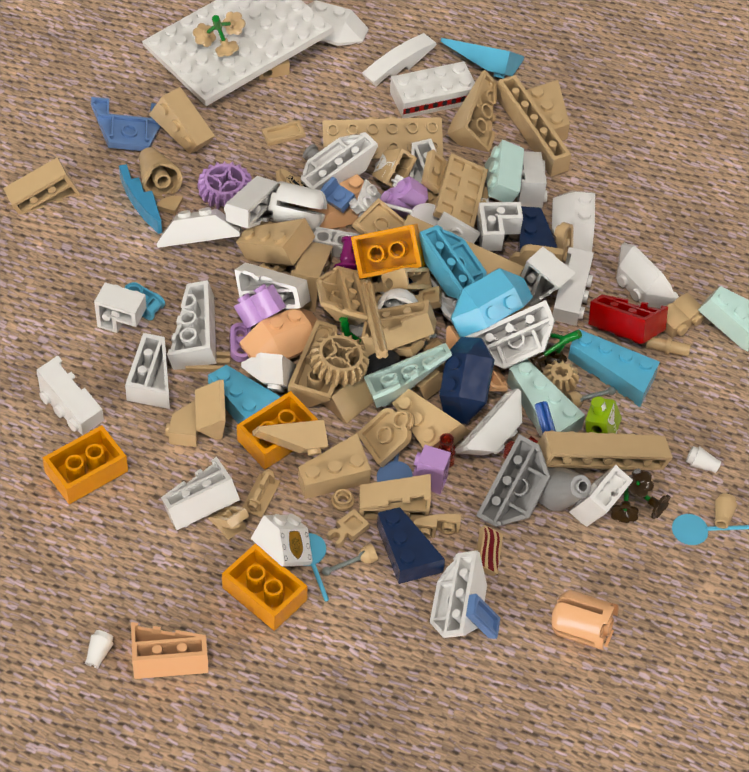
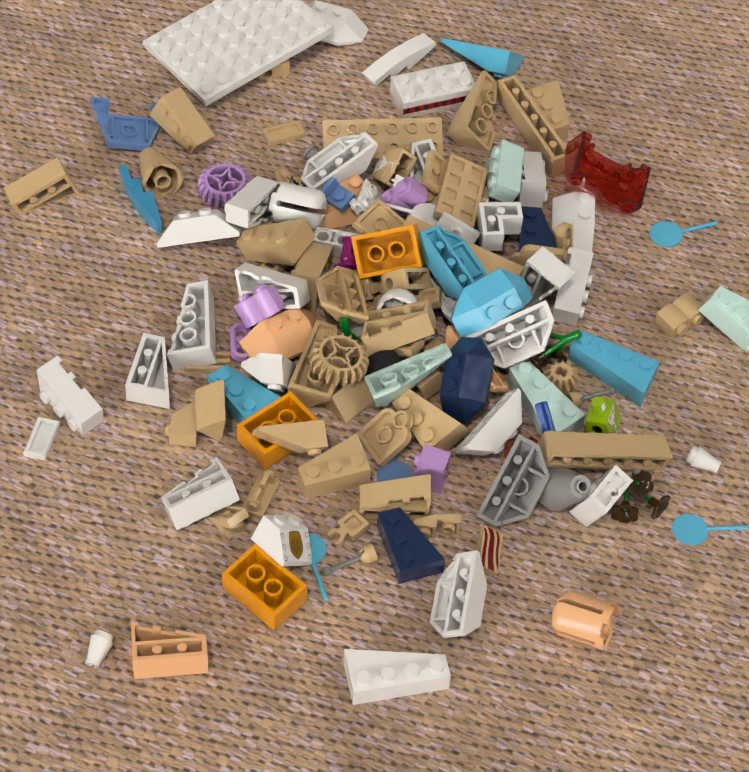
(41, 438): none -> white tile
(85, 464): light orange brick -> none
(118, 306): white brick -> none
(153, 300): medium azure piece -> none
(170, 204): tan tile -> none
(233, 25): tan plant -> none
(342, 494): tan plate -> none
(374, 321): tan axle -> none
(393, 674): none -> white wedge
(448, 447): clear red pin -> none
(483, 616): medium blue tile -> none
(604, 178): none -> clear red windscreen
(626, 319): red wedge -> none
(643, 278): white wedge -> none
(669, 234): none -> medium azure piece
(669, 346): tan pin -> none
(724, 510): tan cone -> none

